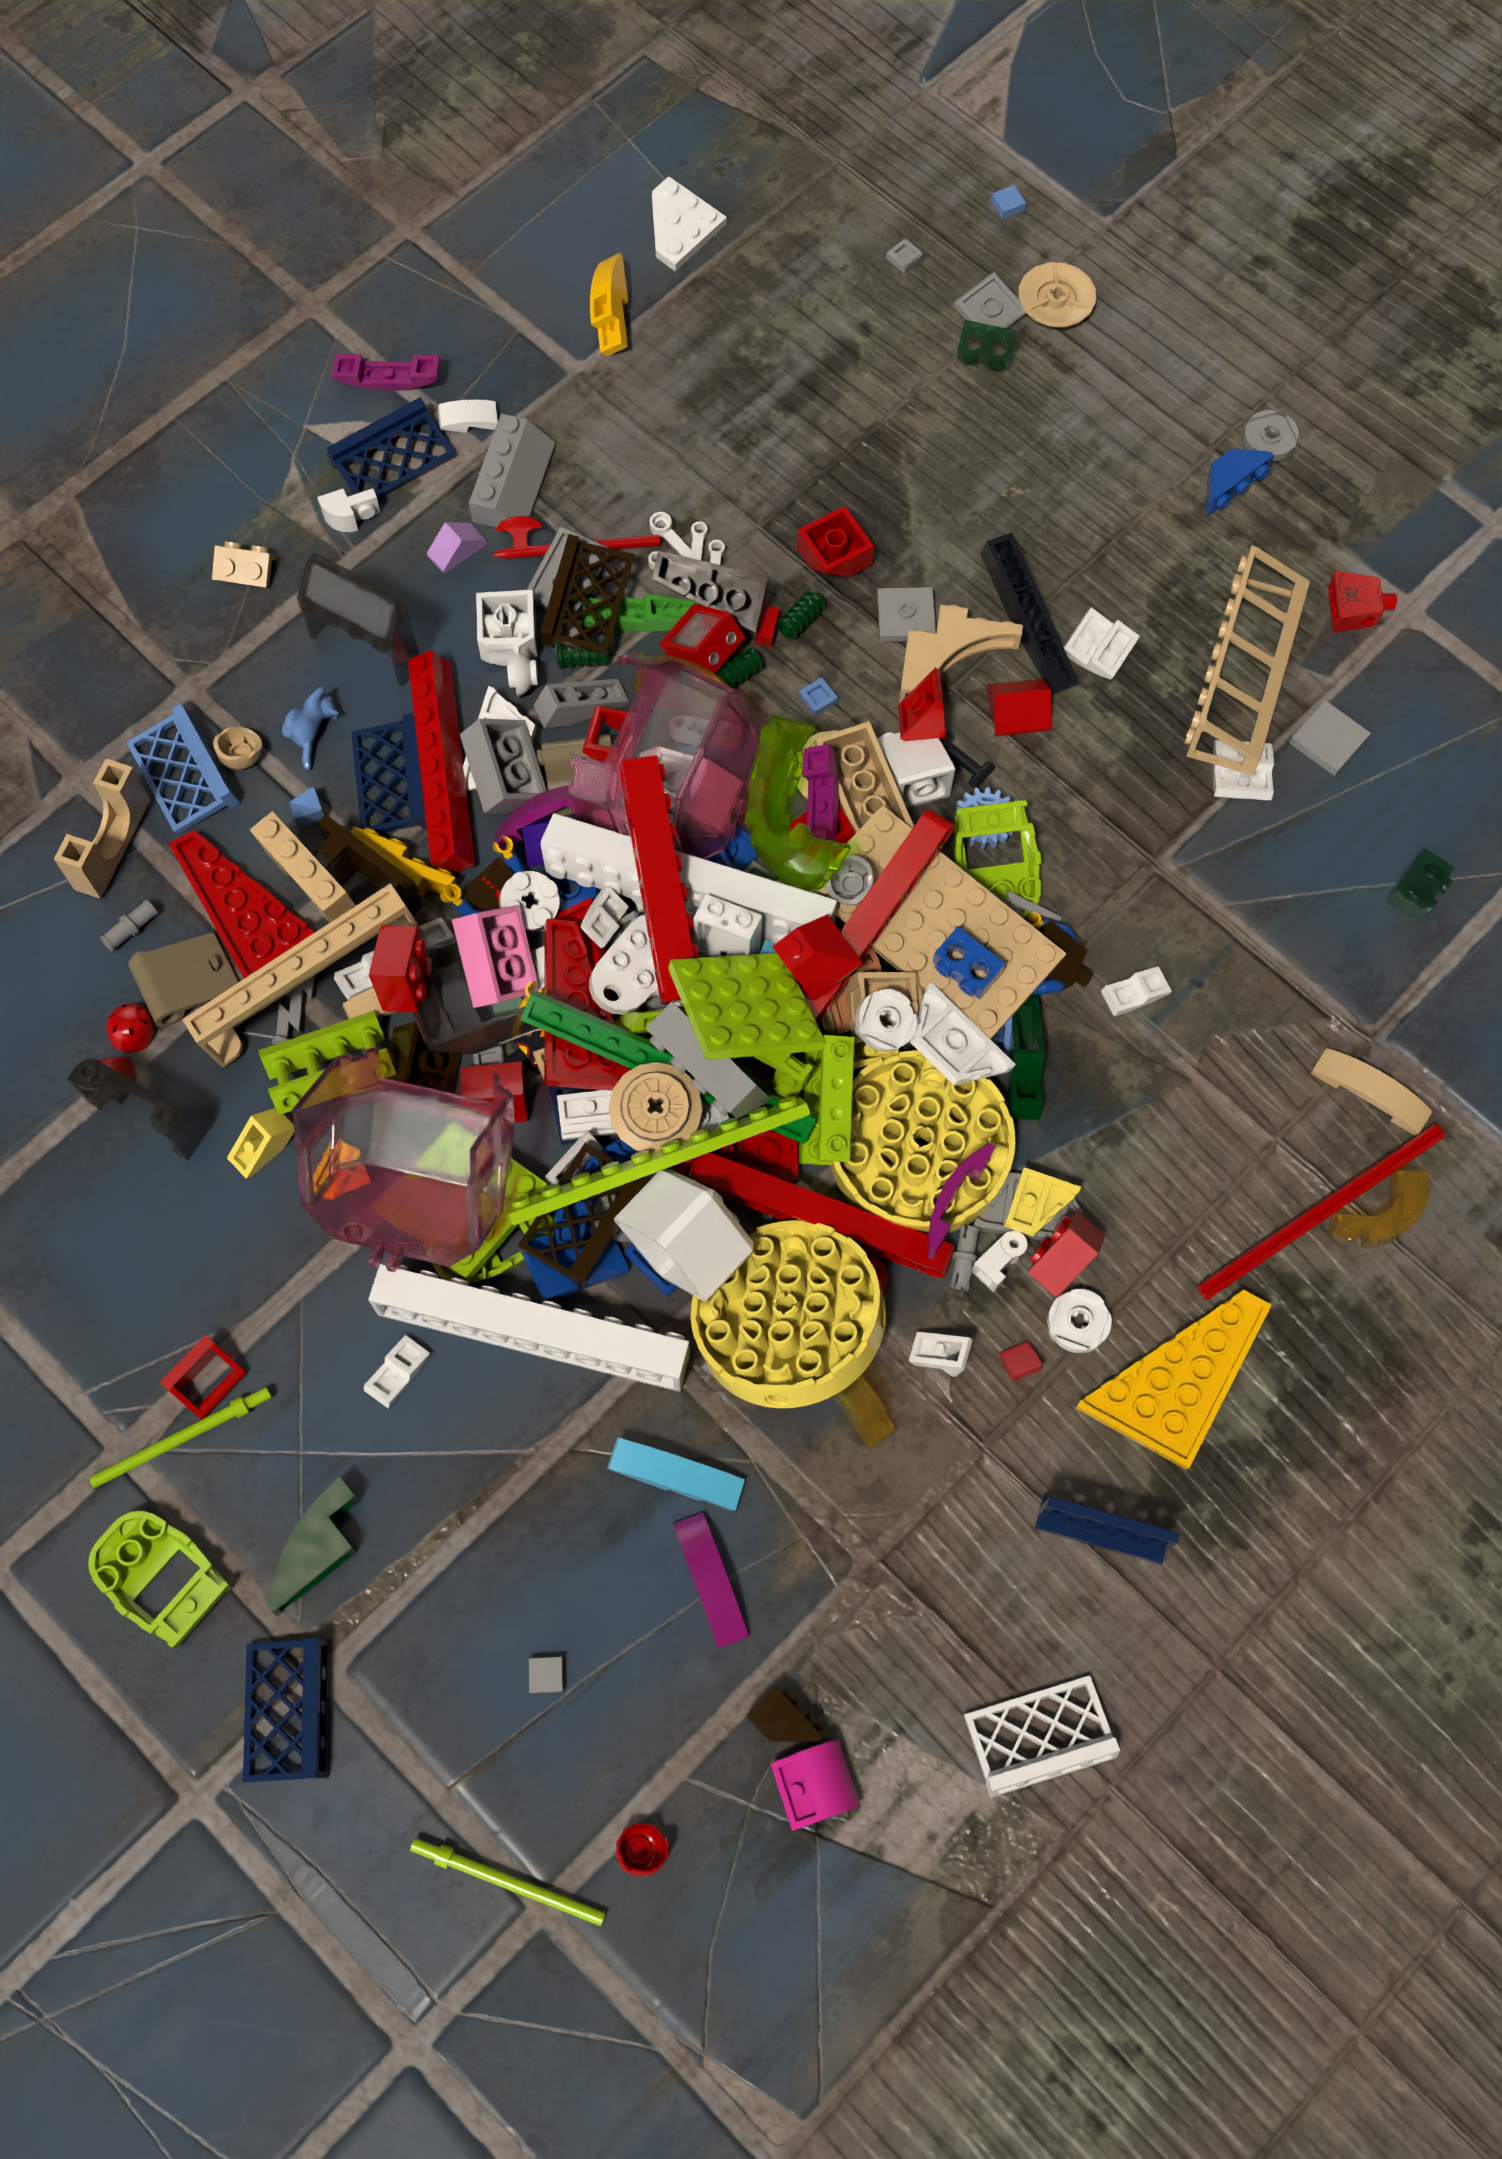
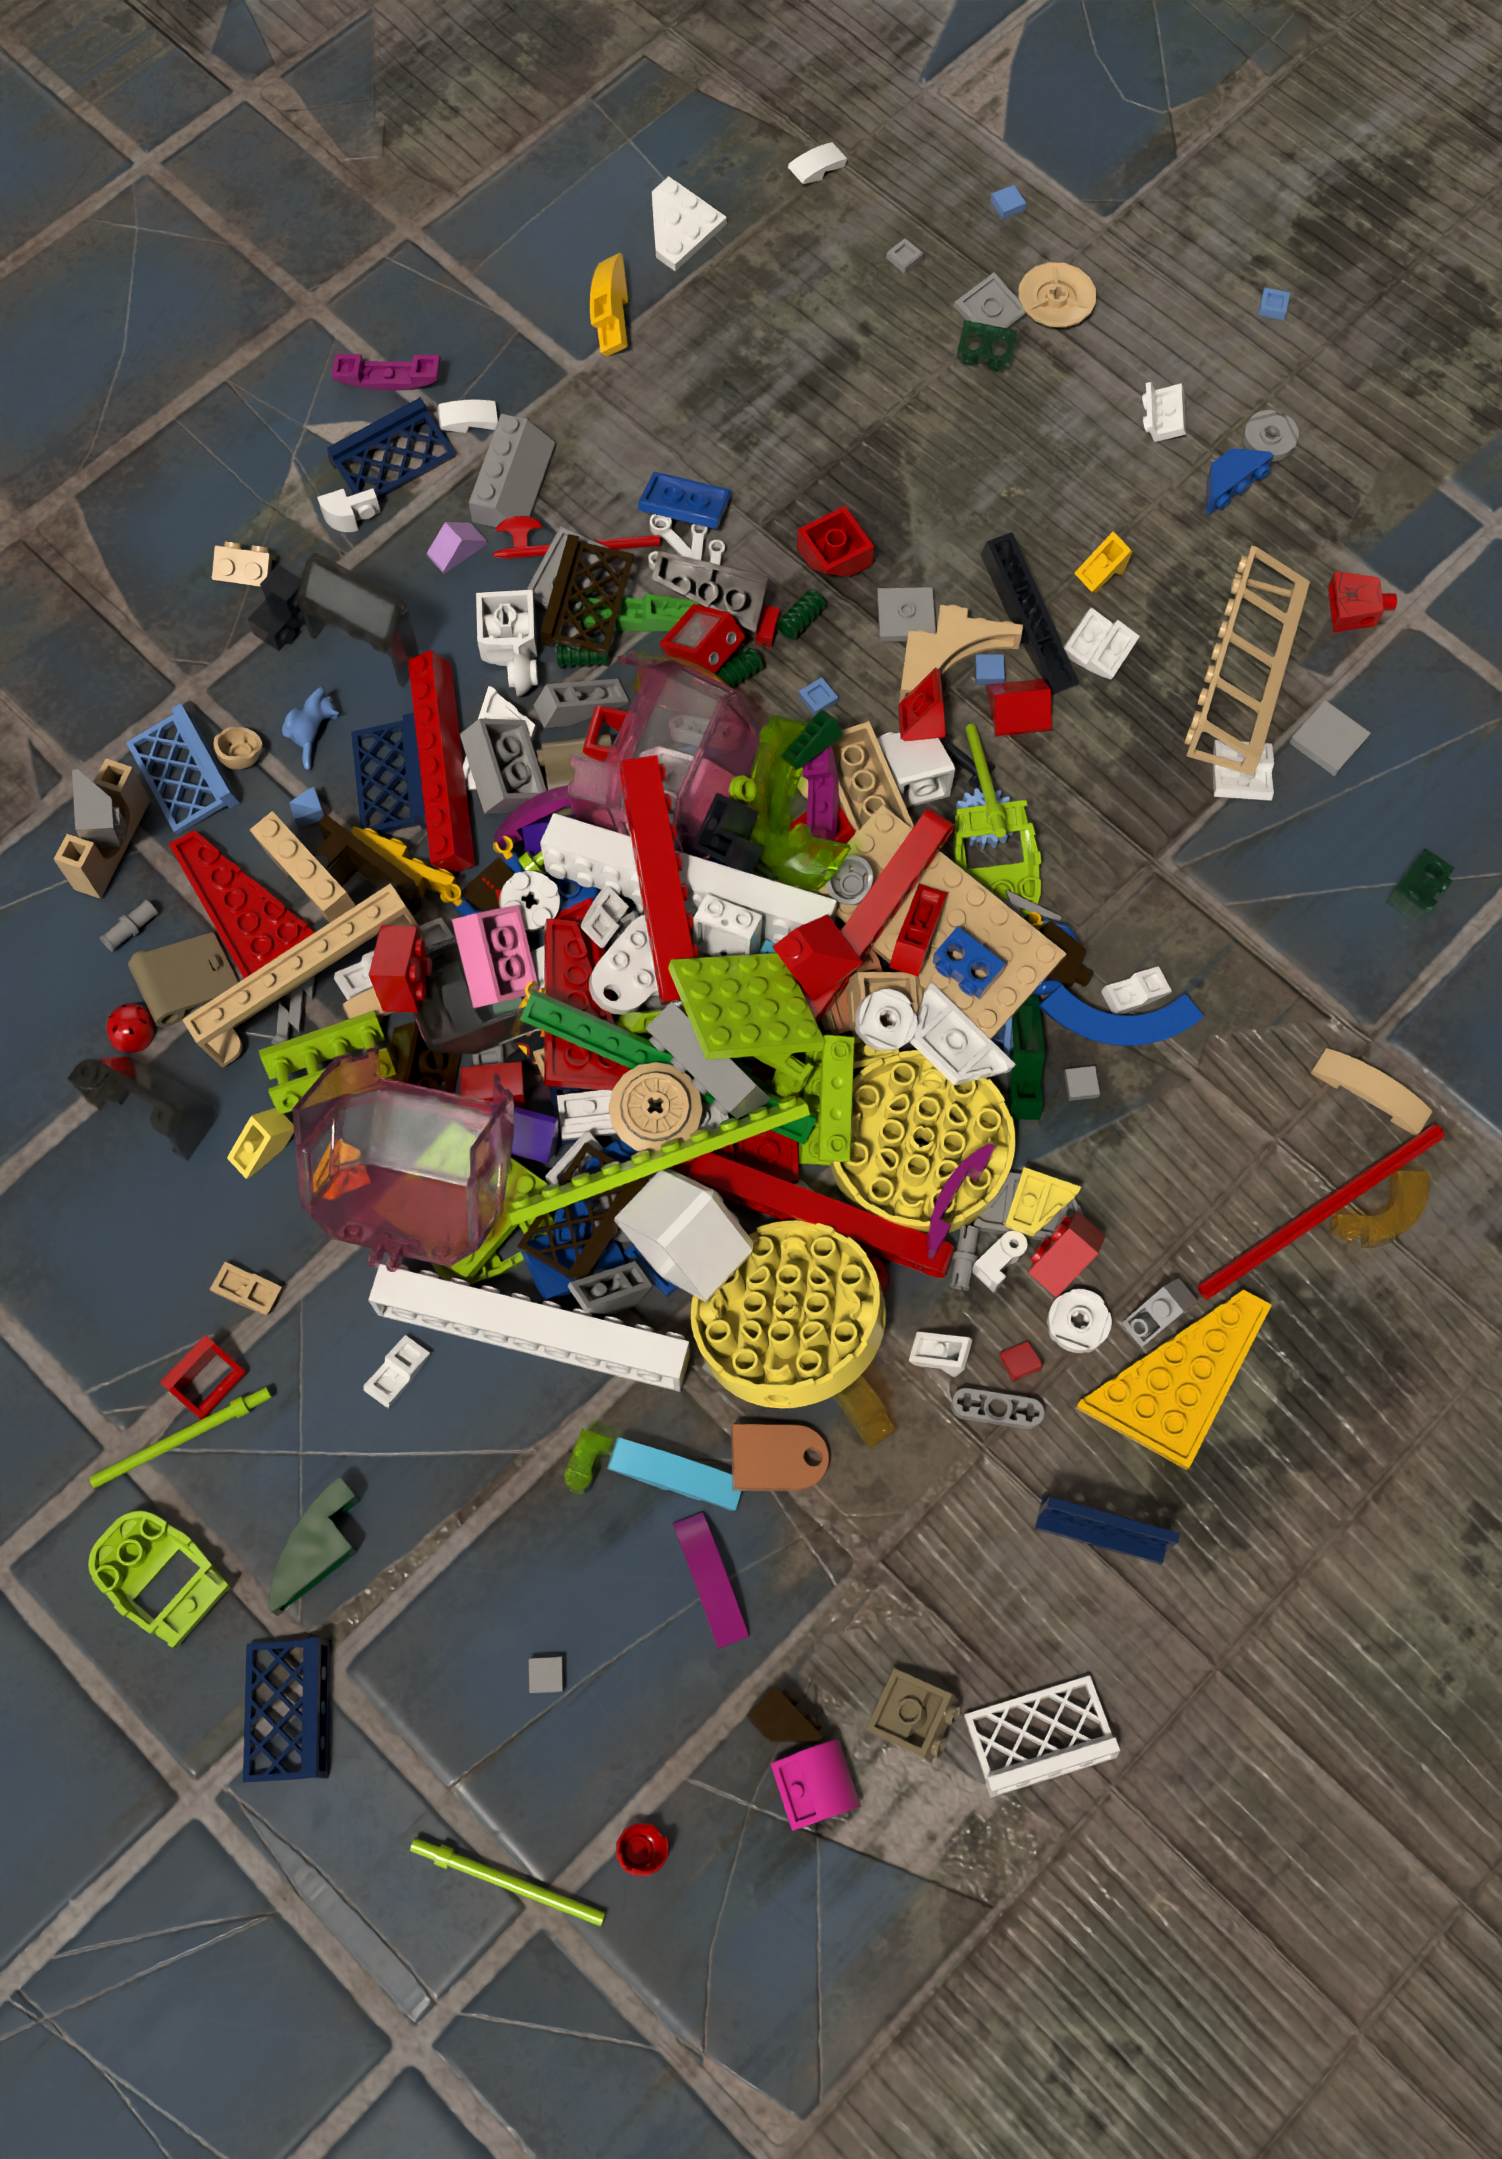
(96, 814): none -> light grey slope
(245, 1288): none -> tan slope
(280, 613): none -> black brick
(532, 863): none -> lime tile
(535, 1135): none -> dark purple slope
(583, 1460): none -> clear neon green leg
(611, 1289): none -> light grey slope
(684, 500): none -> blue tile
(726, 833): none -> black brick
(742, 789): none -> lime plate
(774, 1457): none -> nougat tile
(812, 740): none -> dark green slope
(813, 164): none -> white slope
(914, 1715): none -> dark tan plate
(917, 930): none -> red slope
(989, 669): none -> medium blue tile
(994, 811): none -> lime bar
(1020, 1419): none -> light grey beam
(1082, 1083): none -> light grey tile
(1106, 560): none -> yellow slope
(1120, 1029): none -> blue tile
(1160, 1312): none -> light grey slope
(1164, 412): none -> white bracket
(1274, 303): none -> medium blue tile

